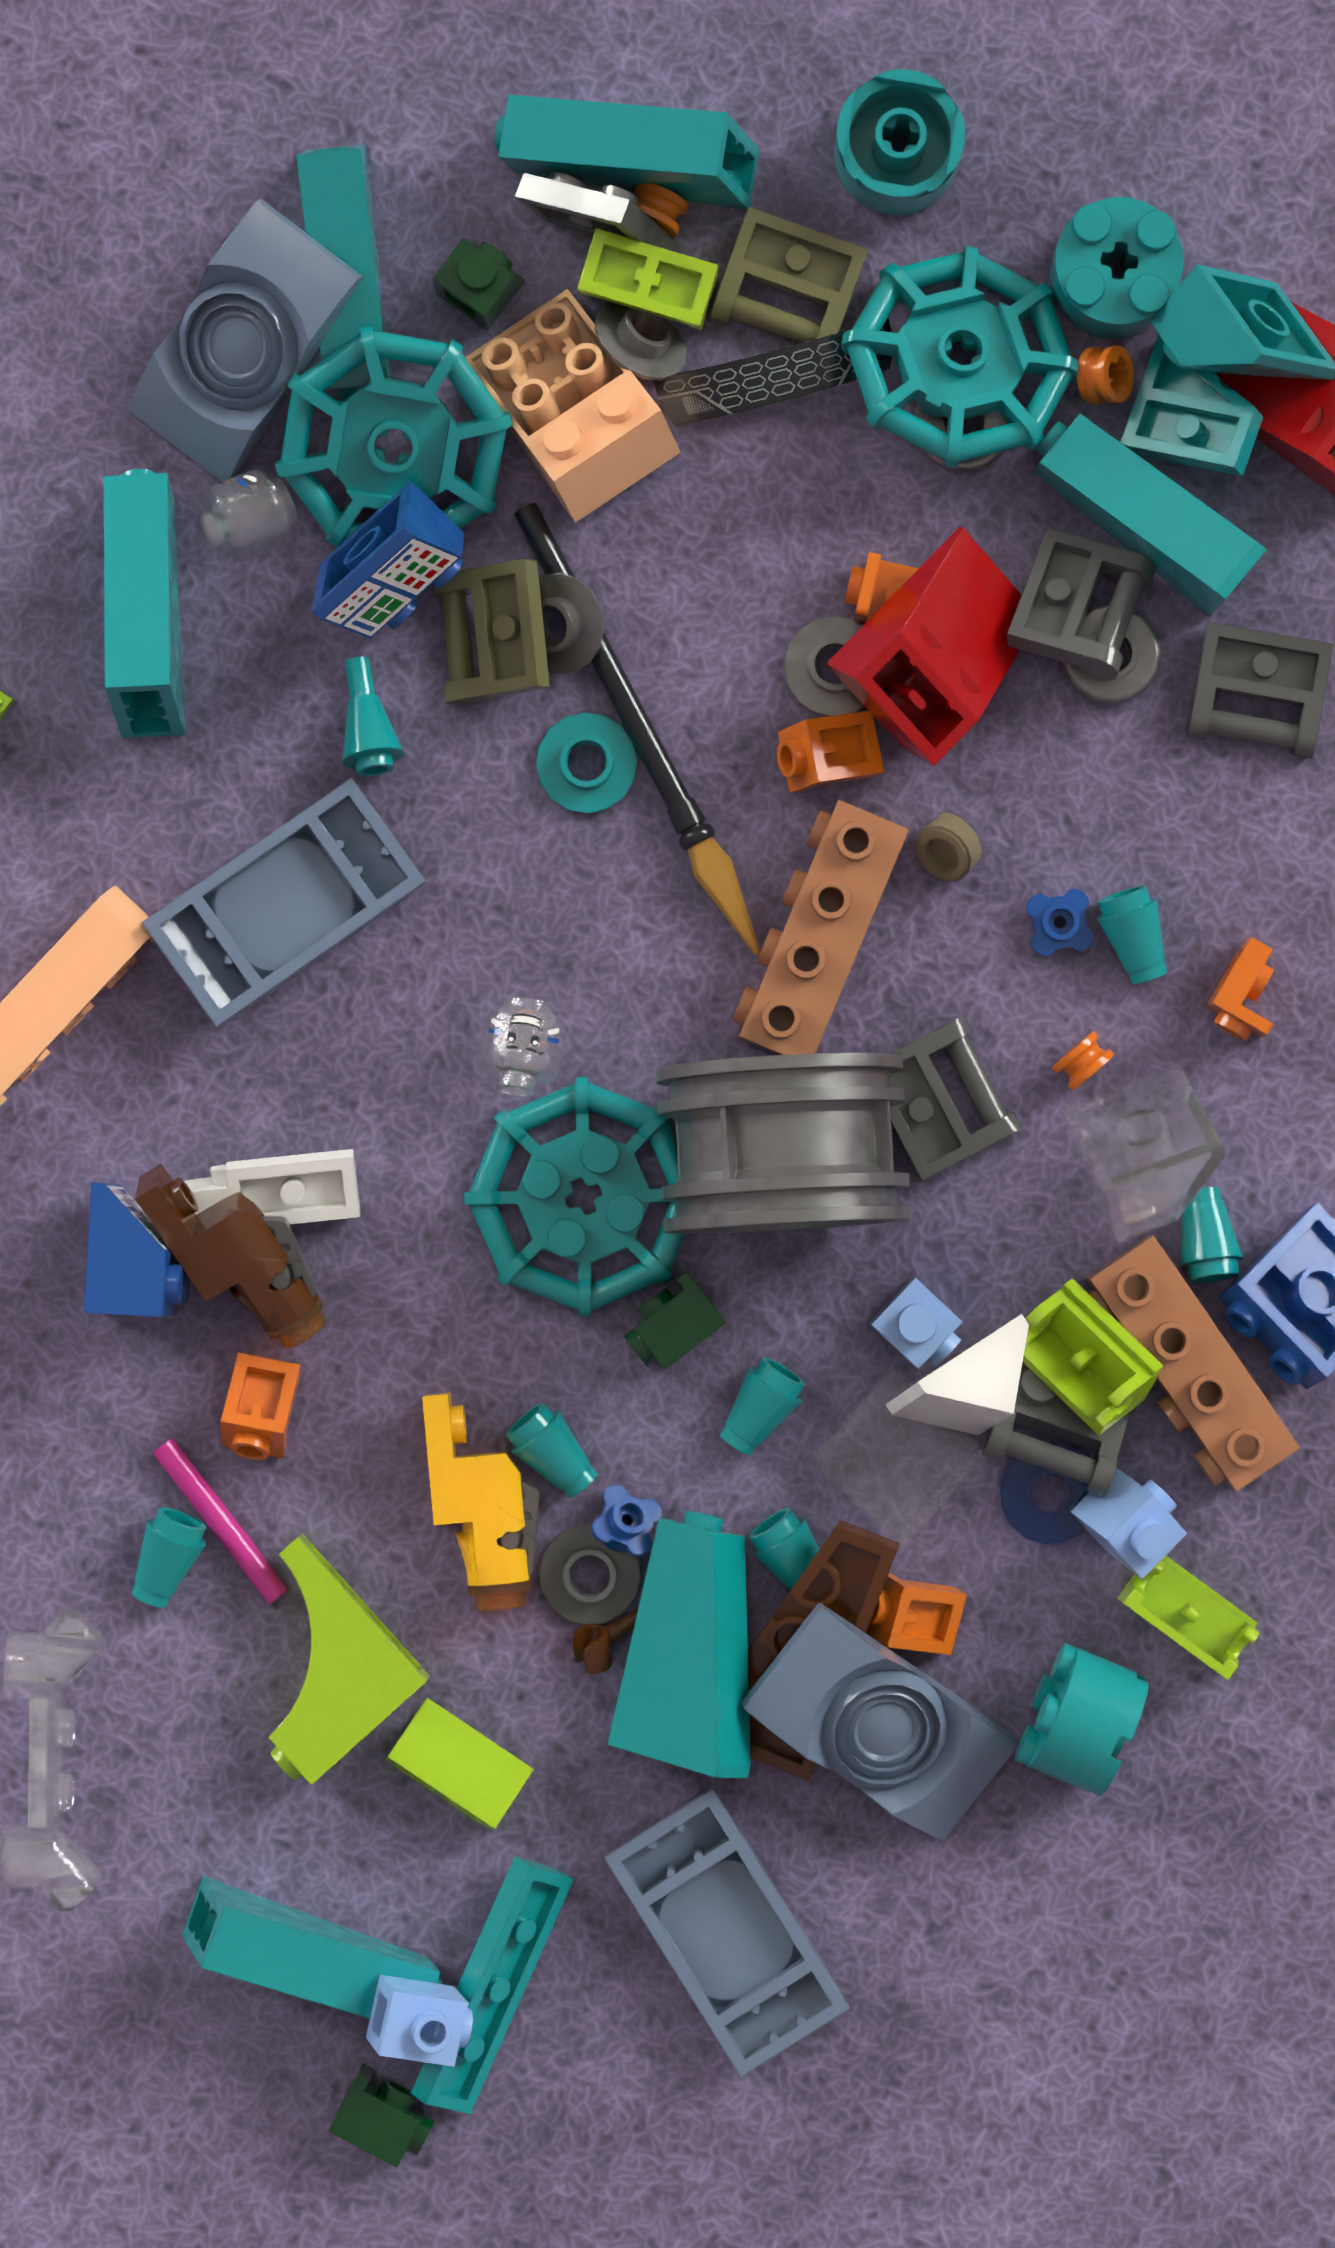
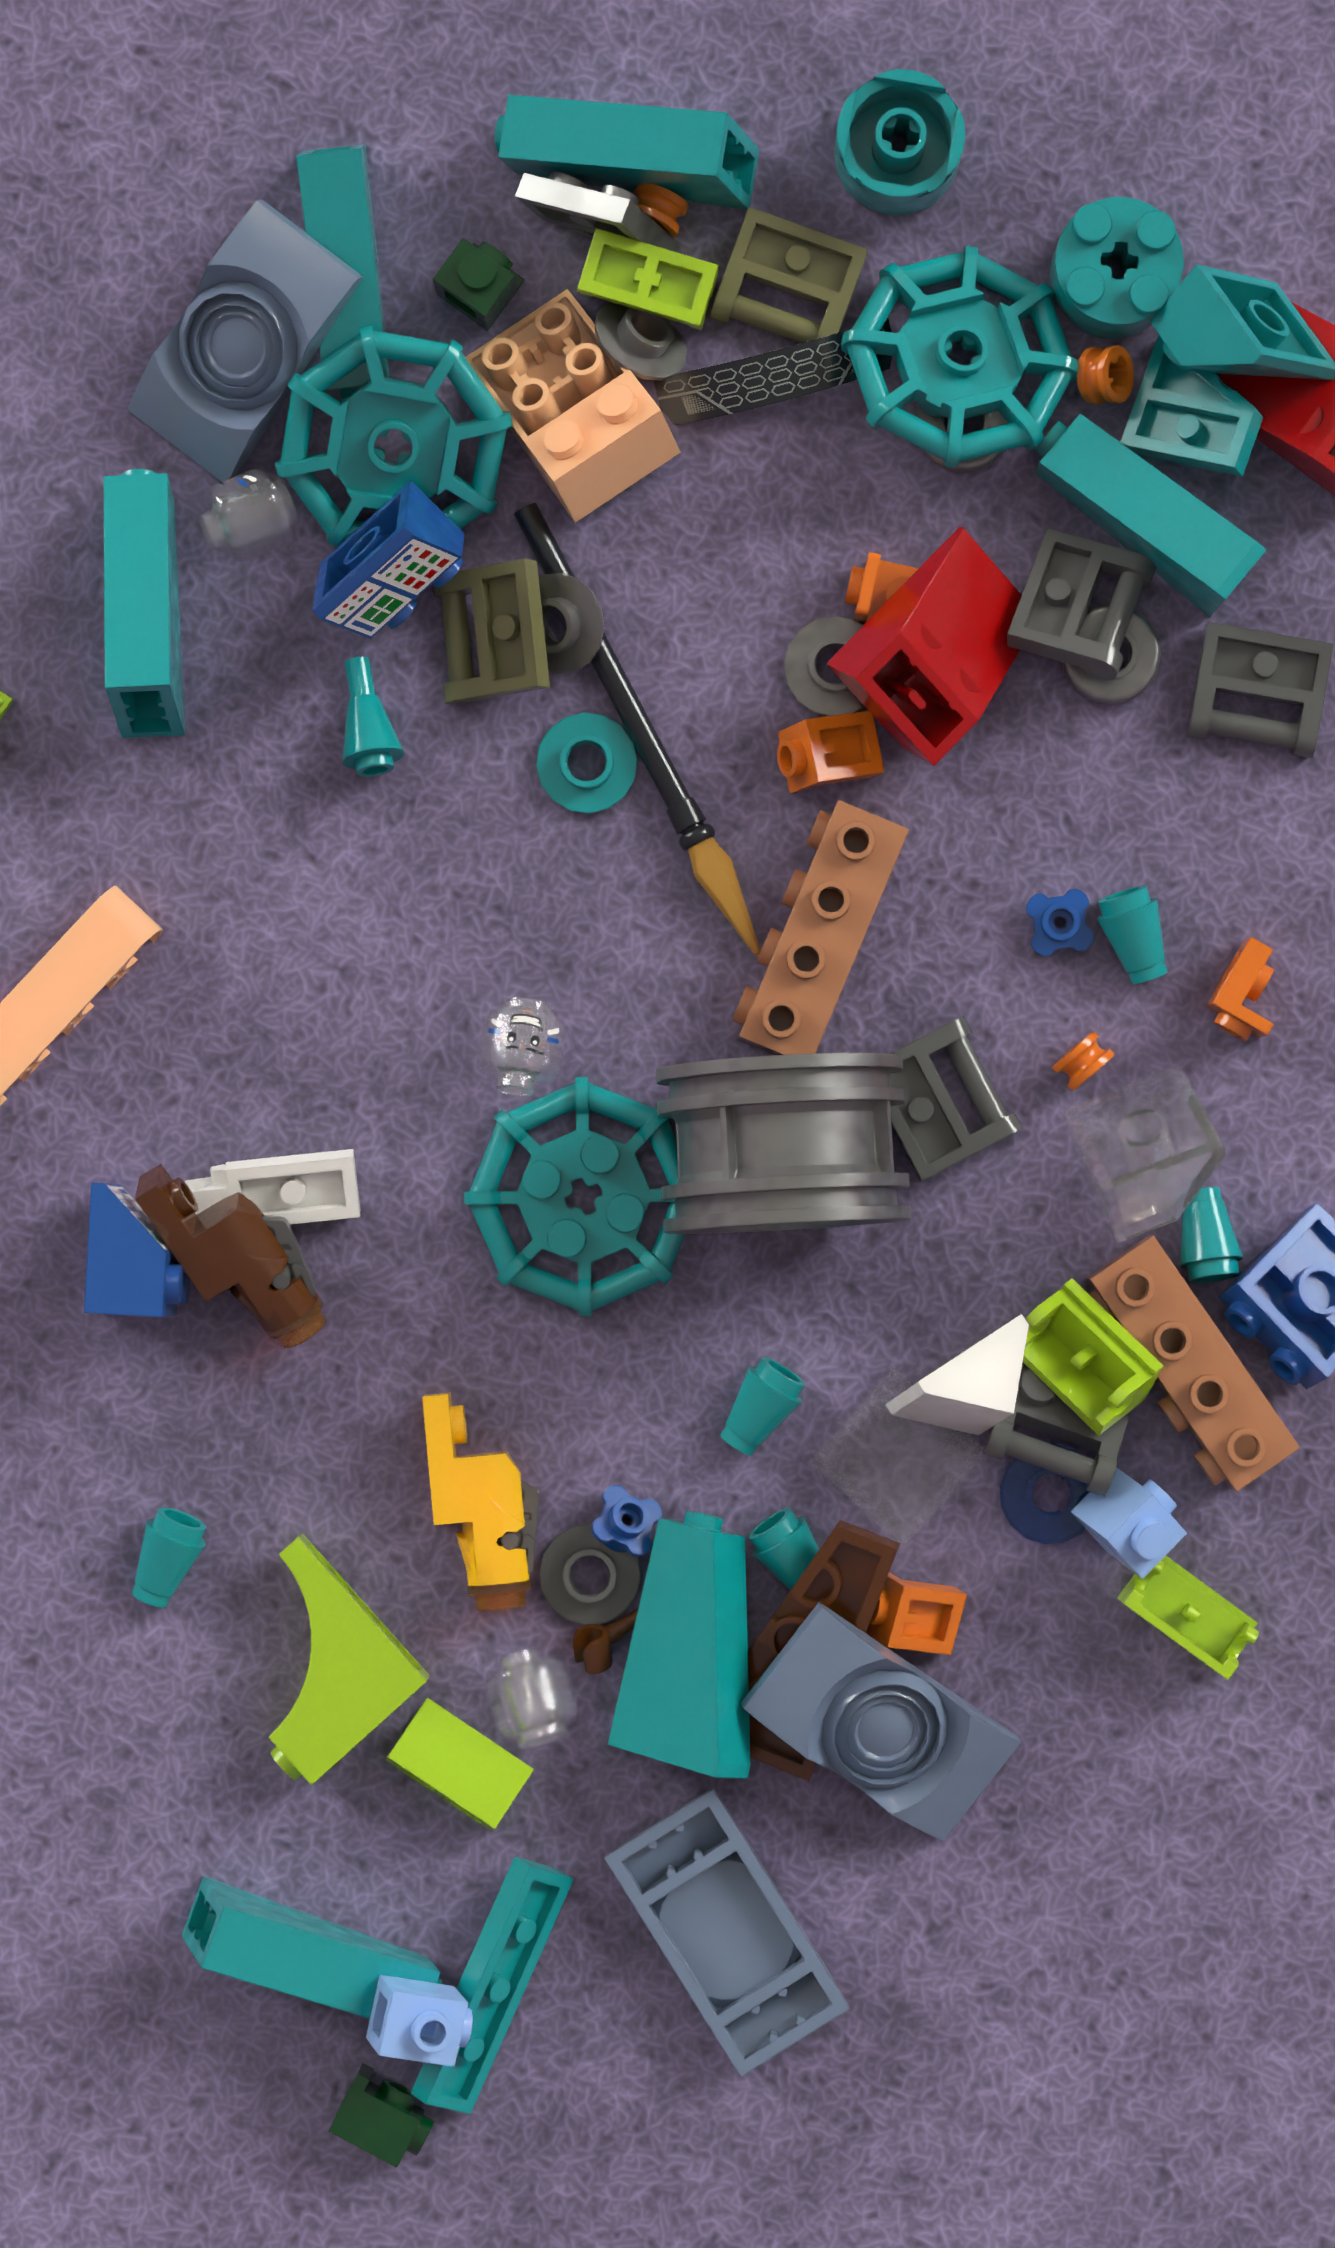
(39, 1669): clear plate -> none
(220, 1521): dark pink bar -> none
(259, 1406): orange bracket -> none
(284, 903): sand blue slope -> none
(531, 1699): none -> clear head
(550, 1448): teal cone -> none
(673, 1324): dark green brick -> none
(918, 1325): light blue brick -> none
(948, 847): dark tan tile -> none
(1082, 1719): teal brick -> none

